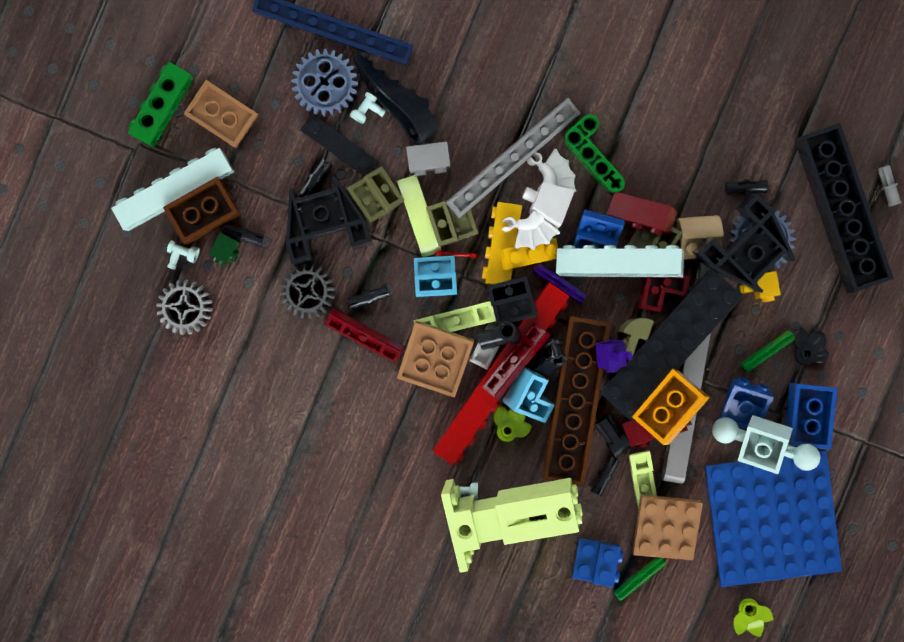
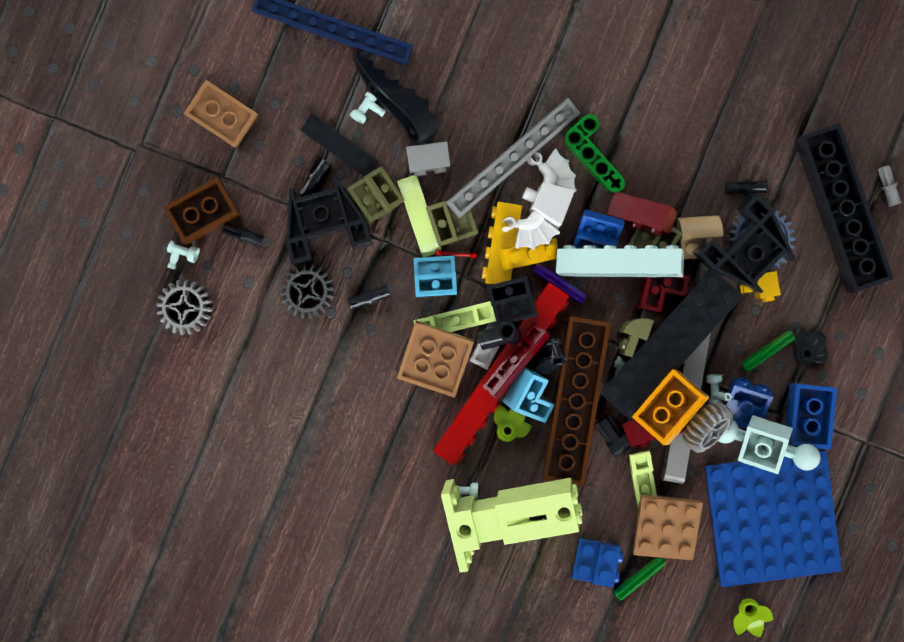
(150, 201): light aqua brick -> none
(162, 116): green brick -> none
(224, 249): dark green brick -> none
(311, 69): sand blue gear -> none
(364, 335): dark red plate -> none
(605, 475): black pin -> none
(612, 355): dark purple brick -> none
(707, 427): none -> light grey gear
(713, 380): none -> light aqua piece

